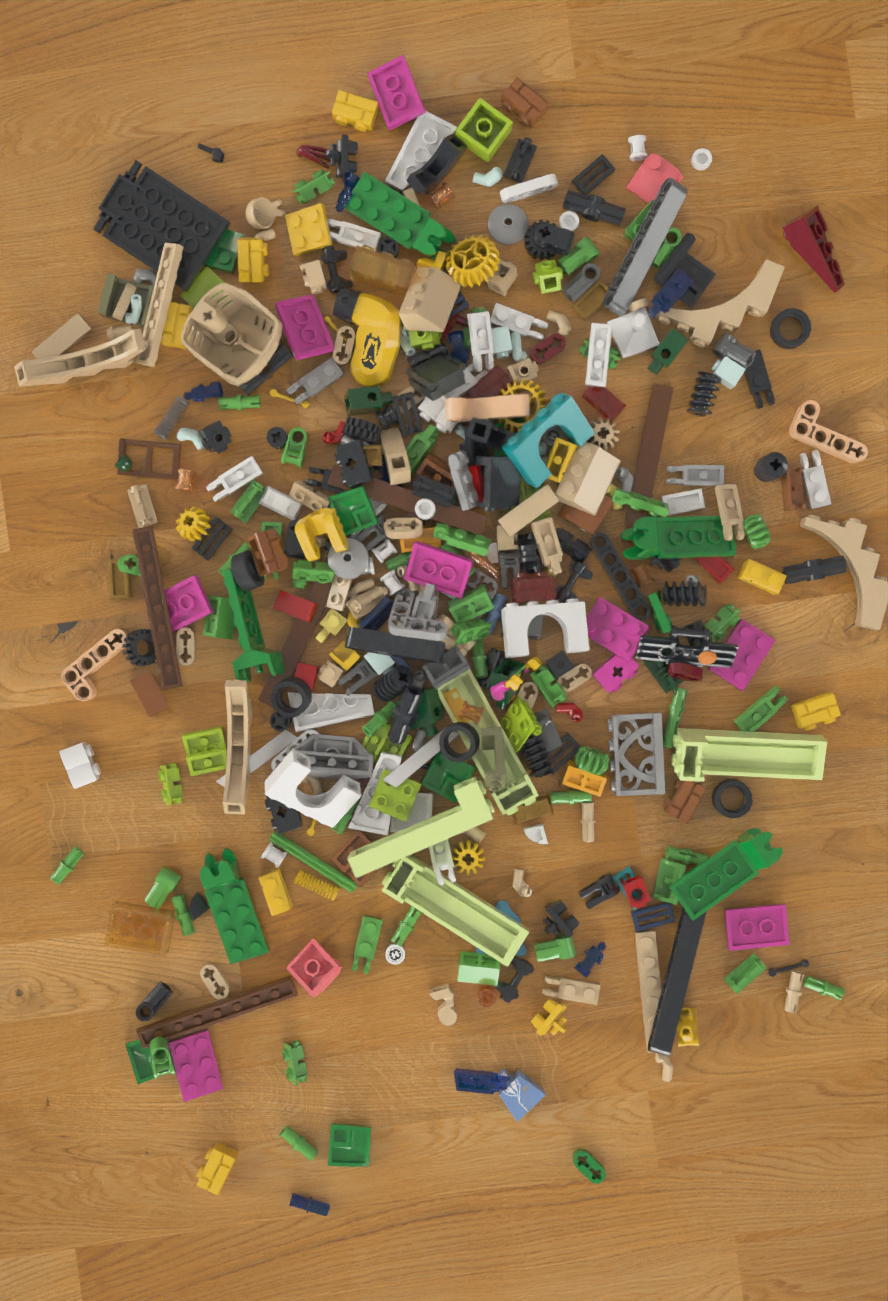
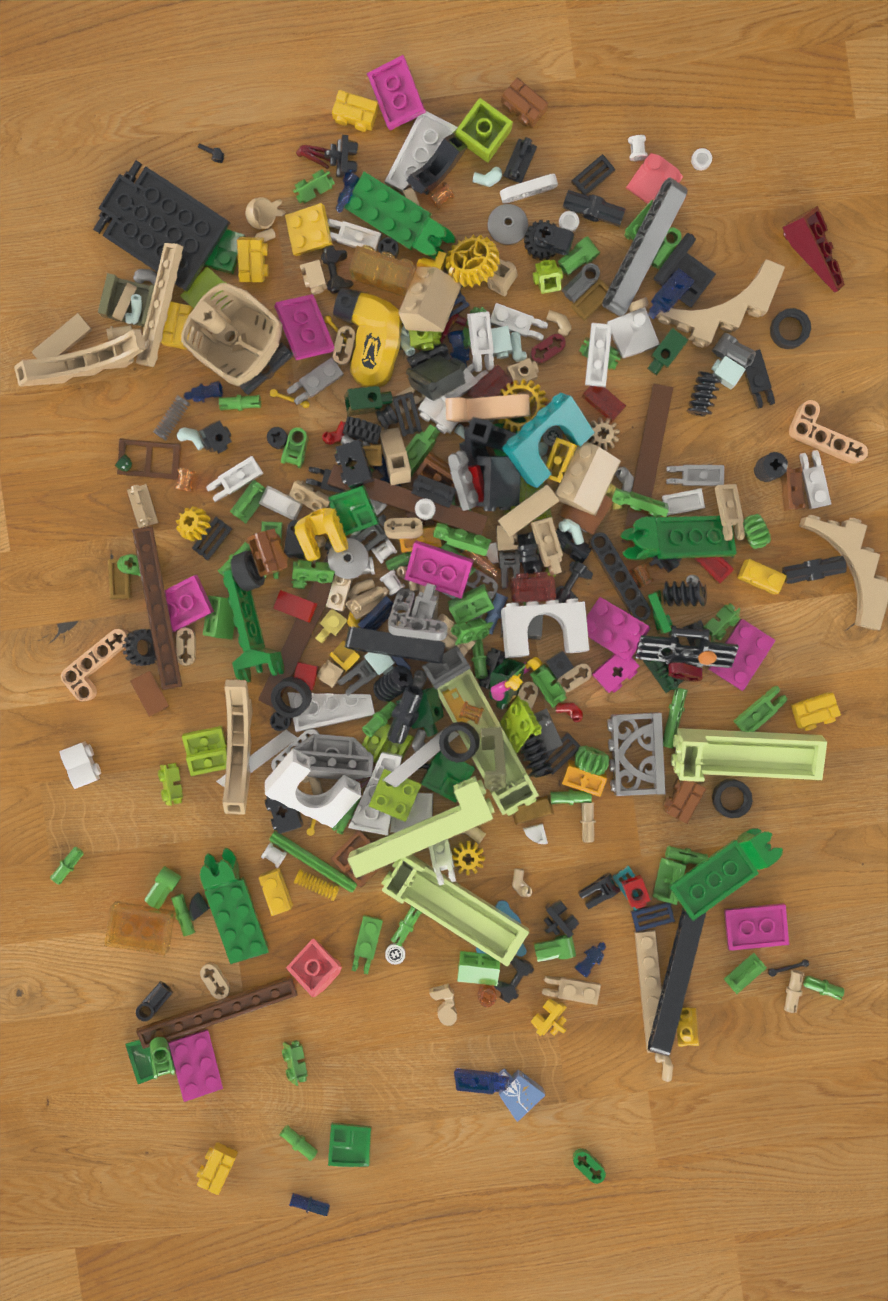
(574, 528): none -> light aqua arm

